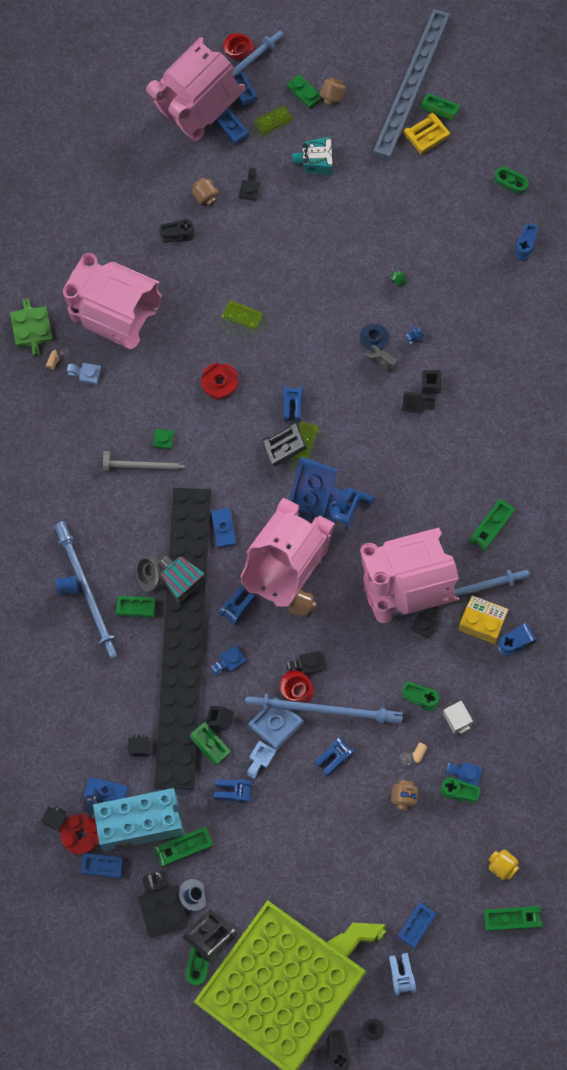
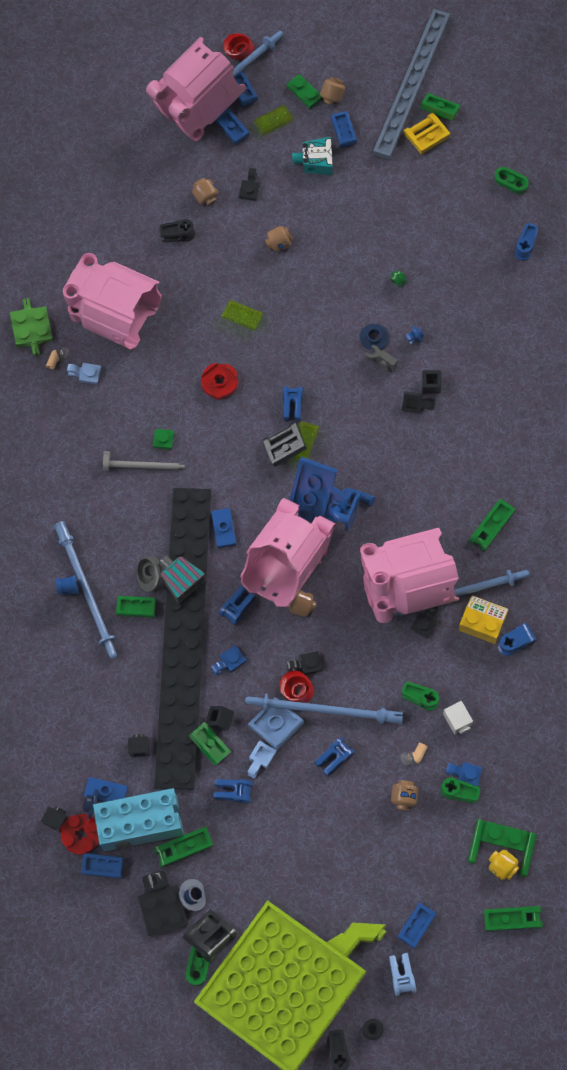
(279, 239): none -> medium nougat head
(343, 129): none -> blue plate
(503, 837): none -> green plate

